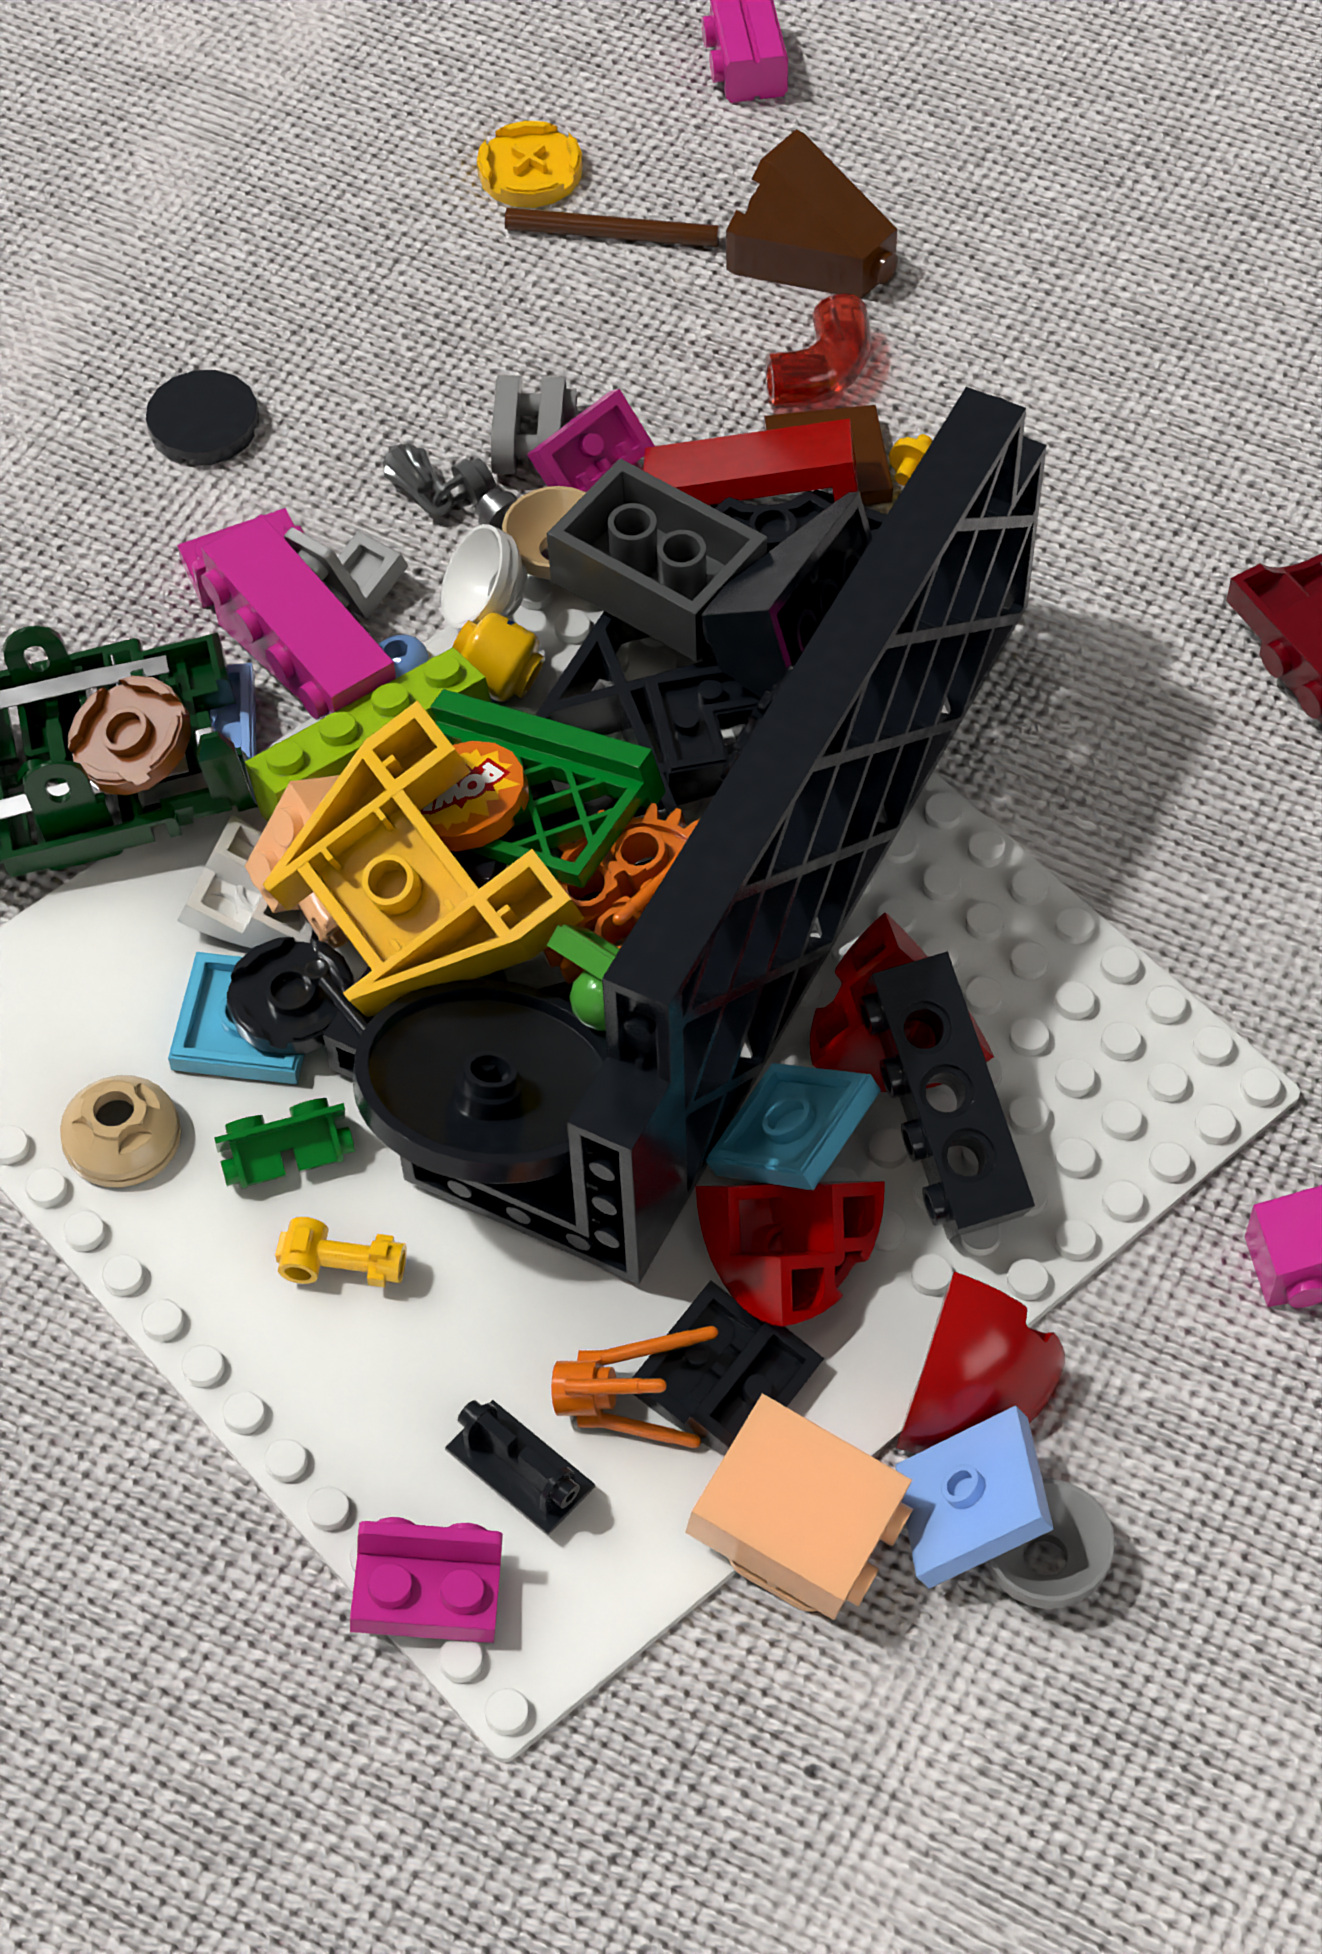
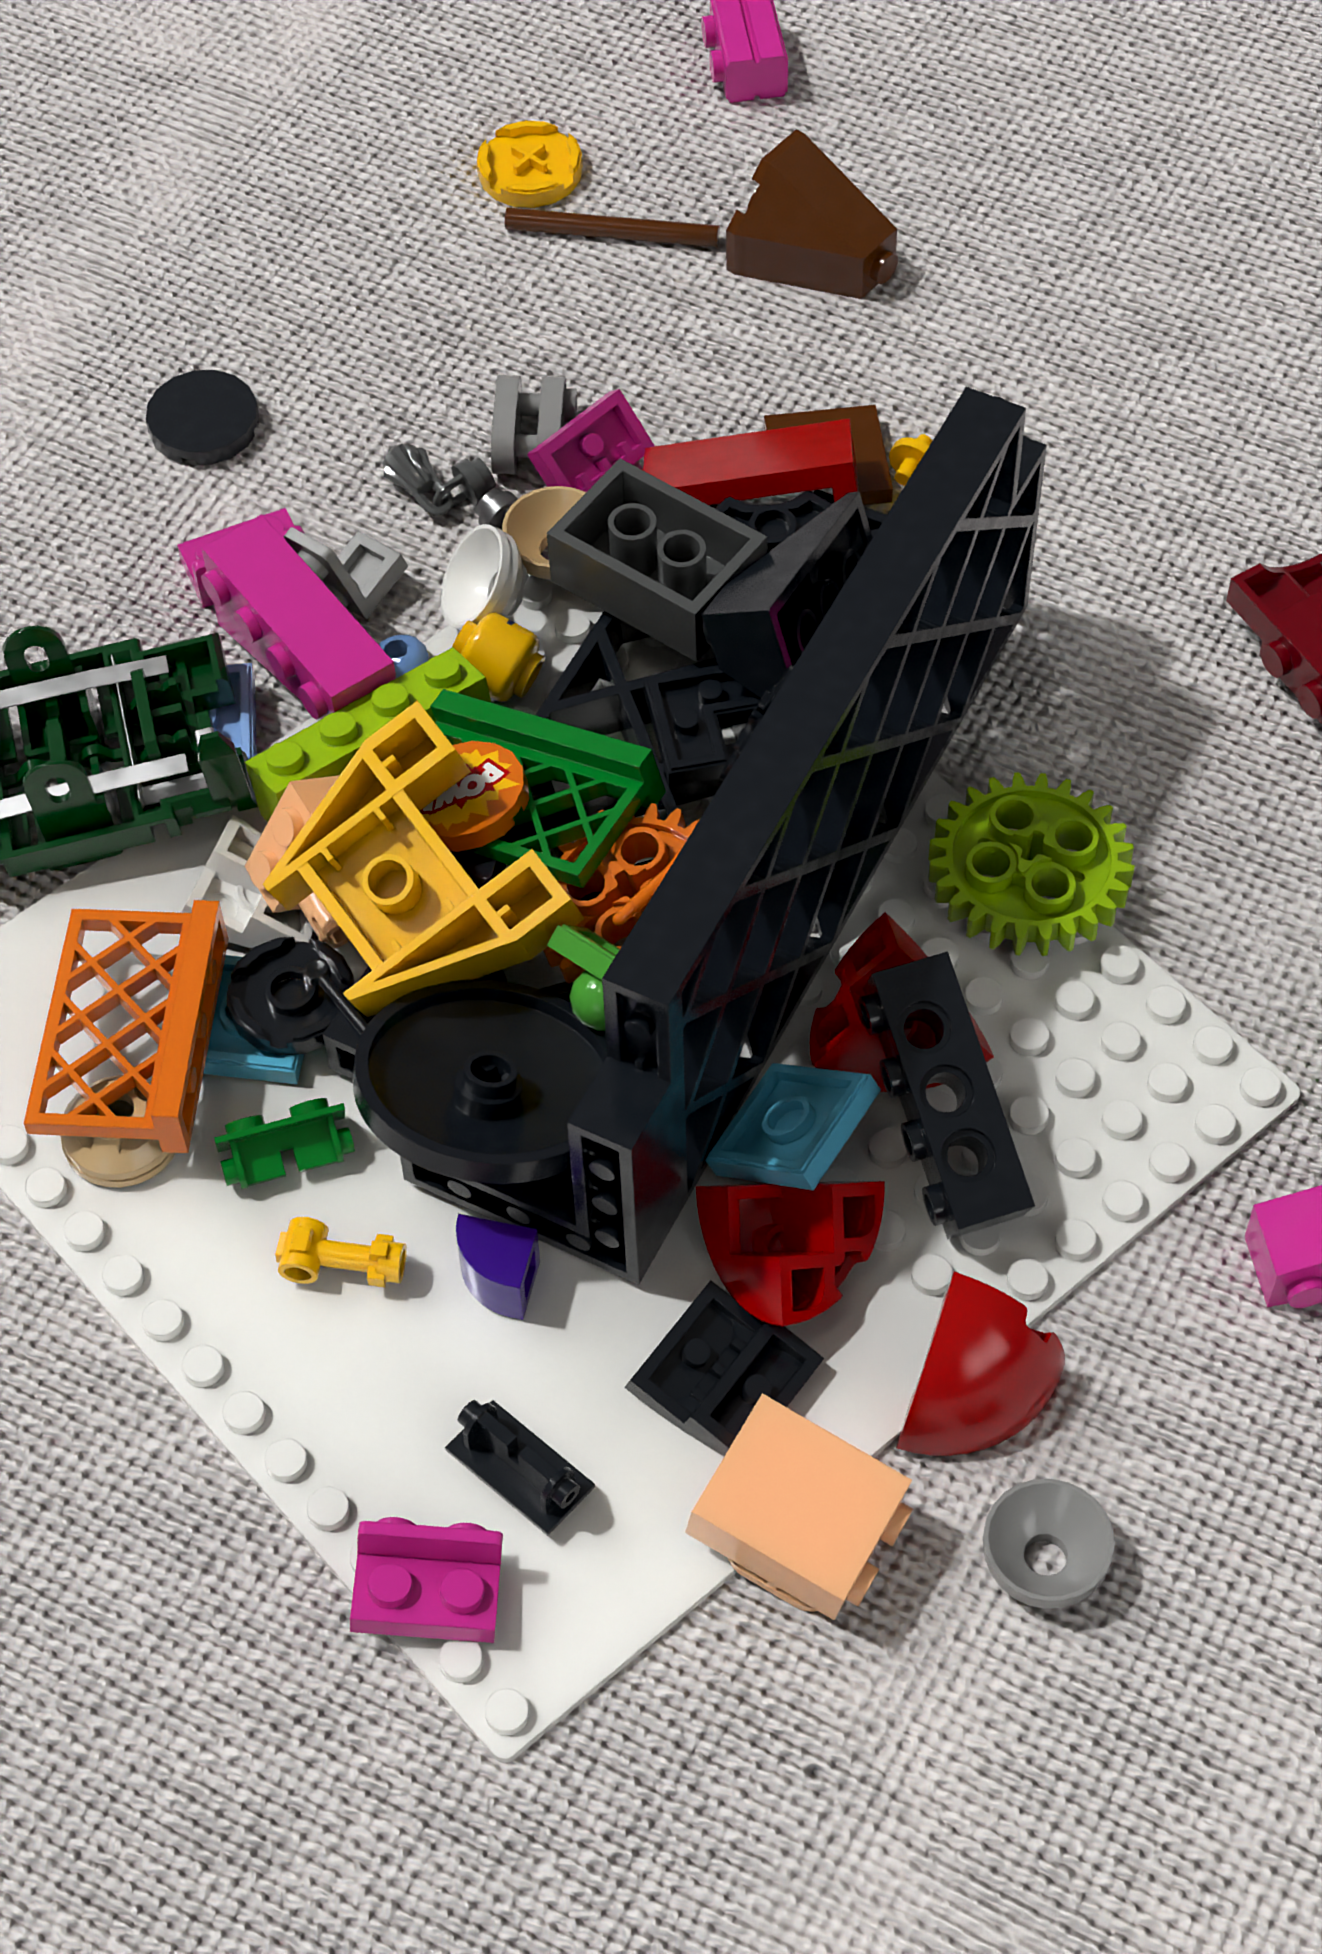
(130, 735): tile -> none
(182, 1042): none -> orange fence
(498, 1263): none -> dark purple brick
(588, 1387): orange plant -> none
(830, 363): clear red cylinder -> none
(974, 1497): light blue plate -> none
(1030, 864): none -> lime gear

